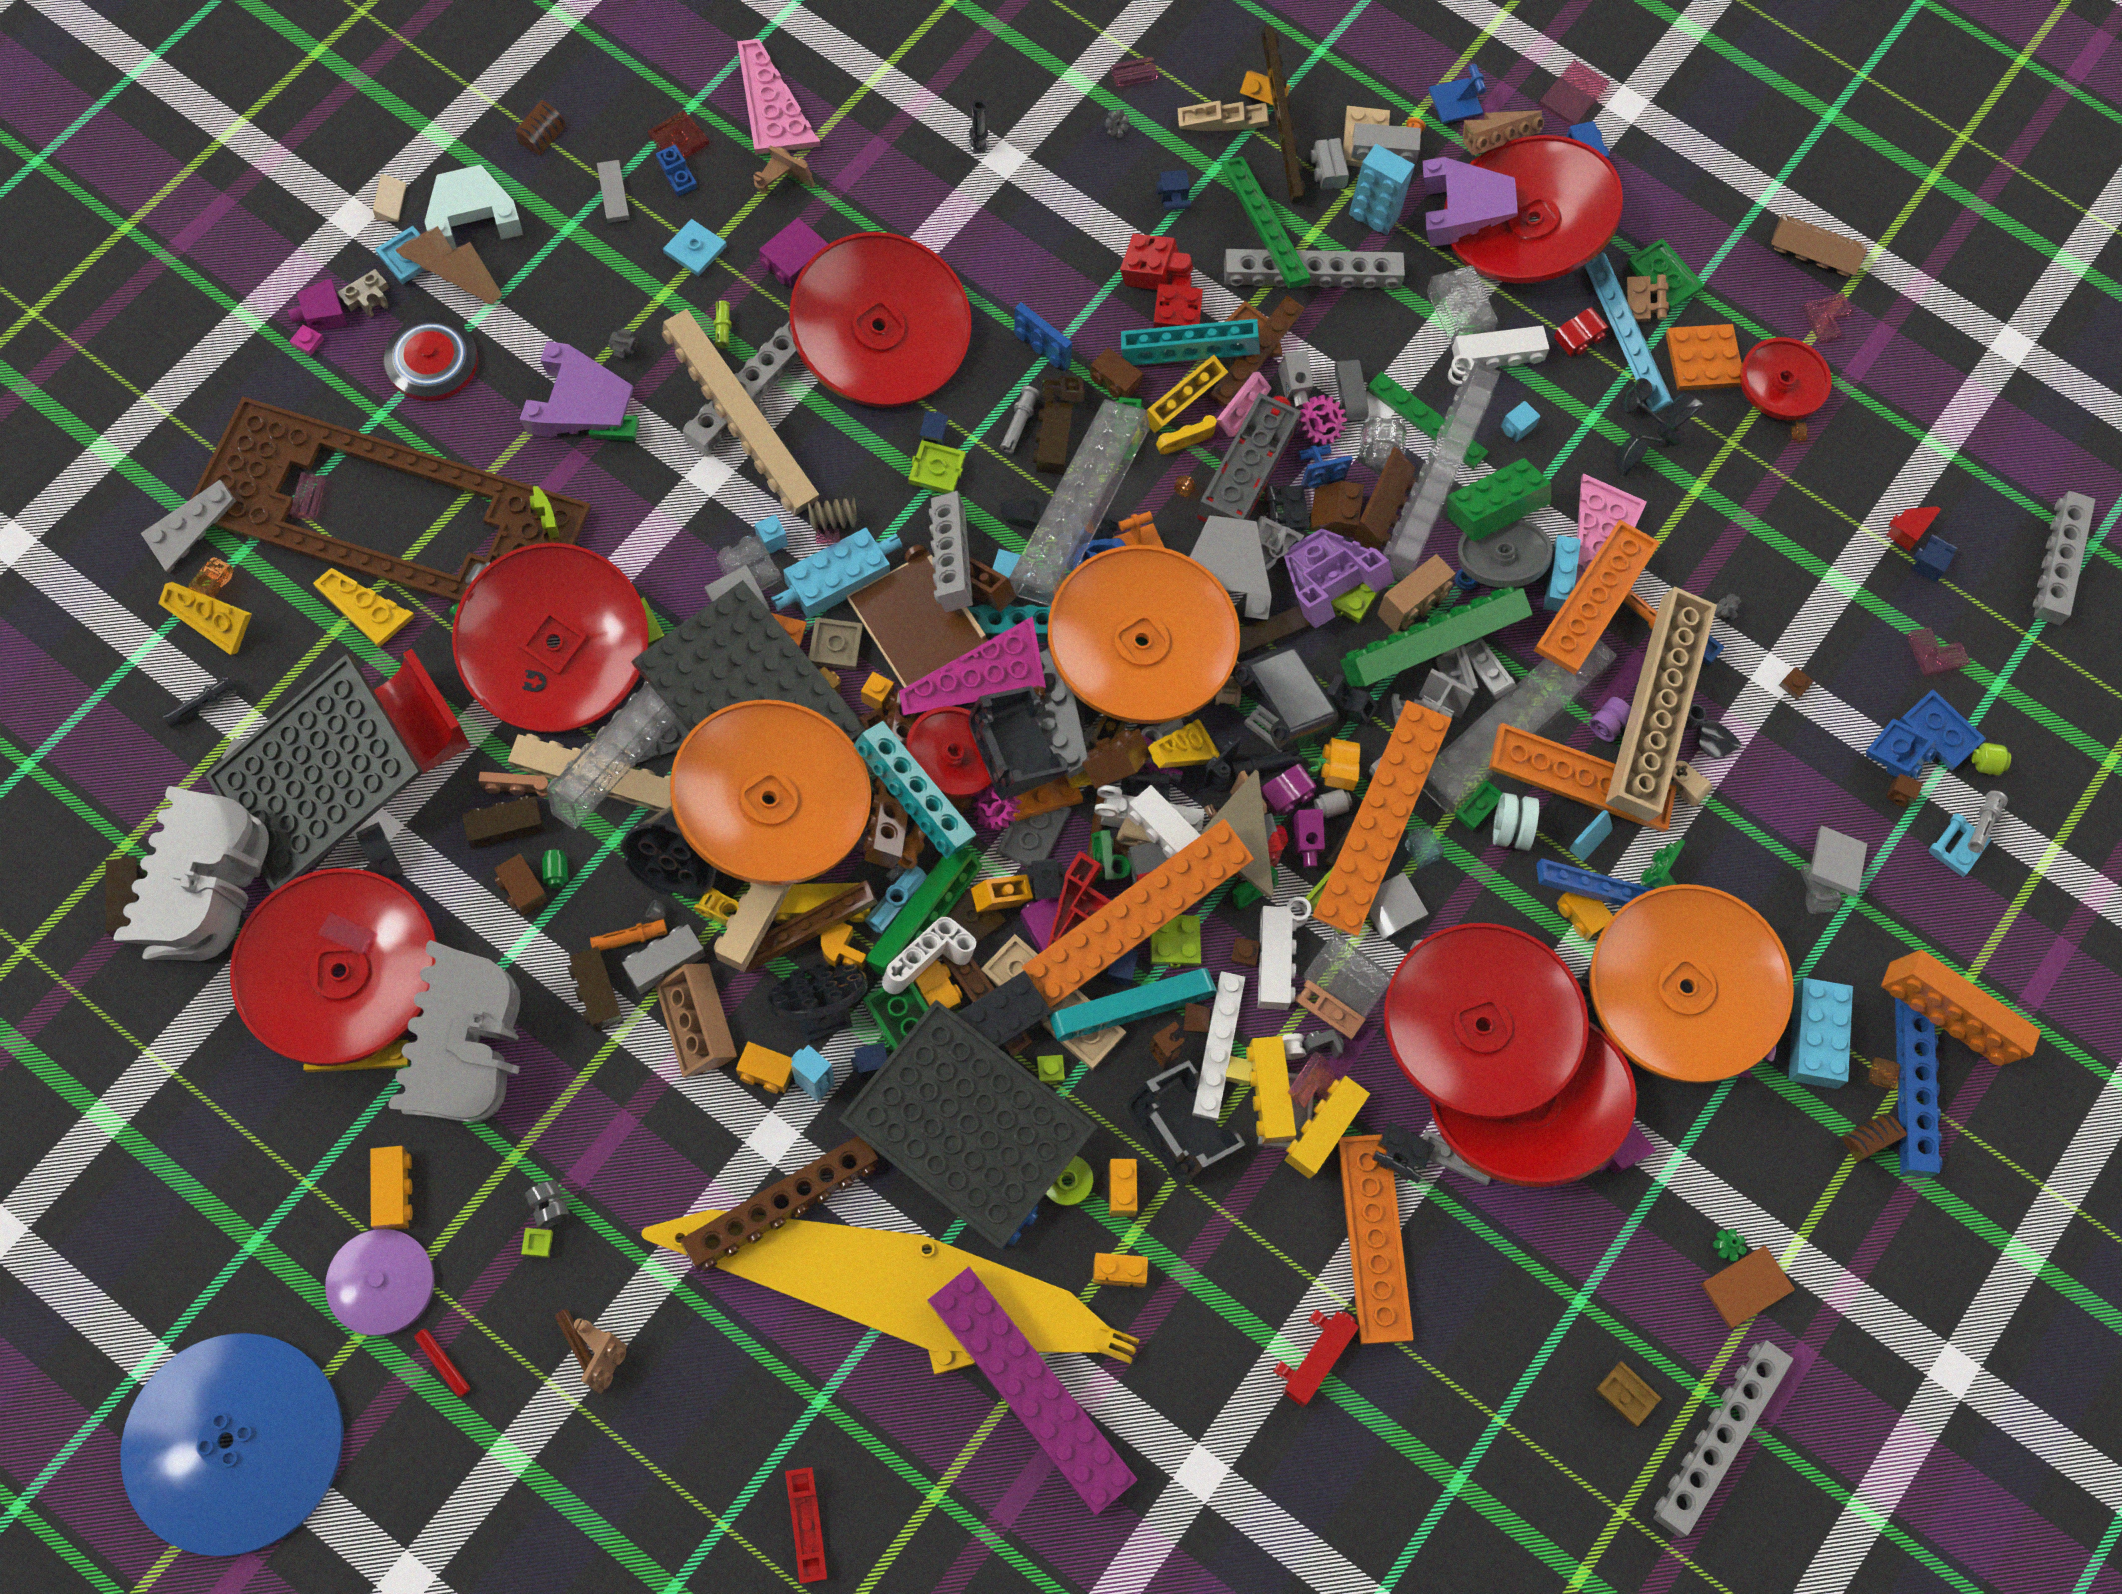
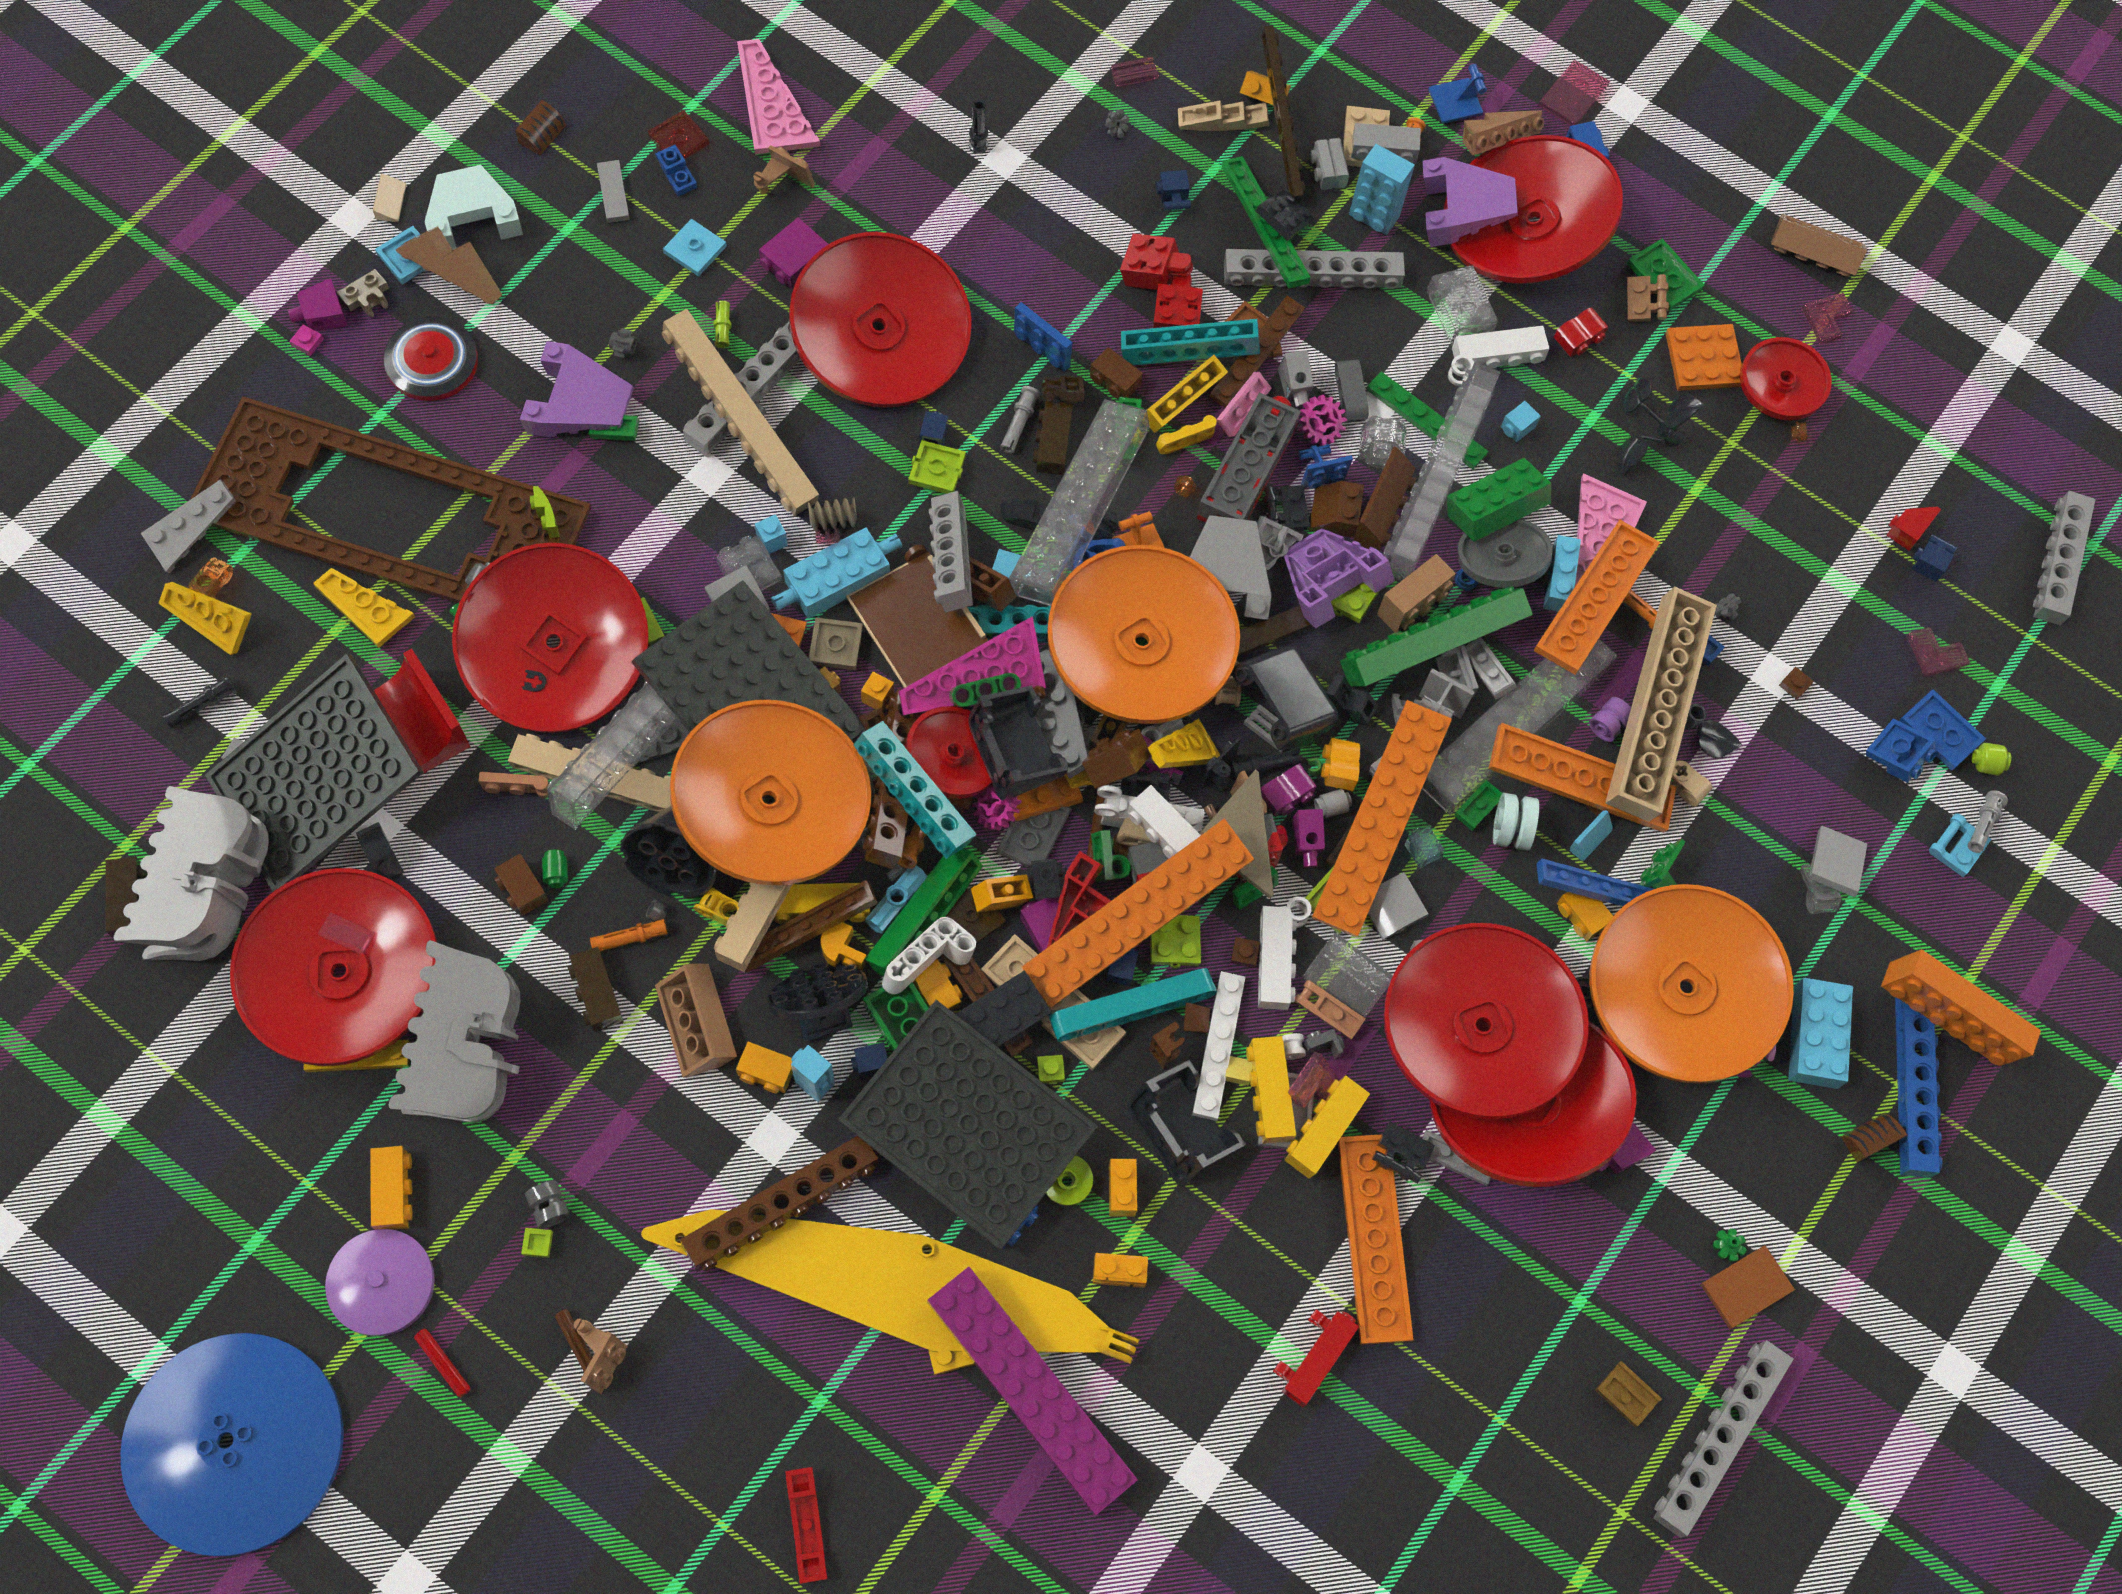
(299, 495): clear pink tile -> none
(503, 822): dark brown brick -> none
(663, 958): light grey brick -> none
(972, 688): none -> green beam
(1285, 214): none -> black plate
(1627, 330): medium azure tile -> none
(1884, 1073): clear orange plate -> none
(1904, 790): reddish brown plate -> none

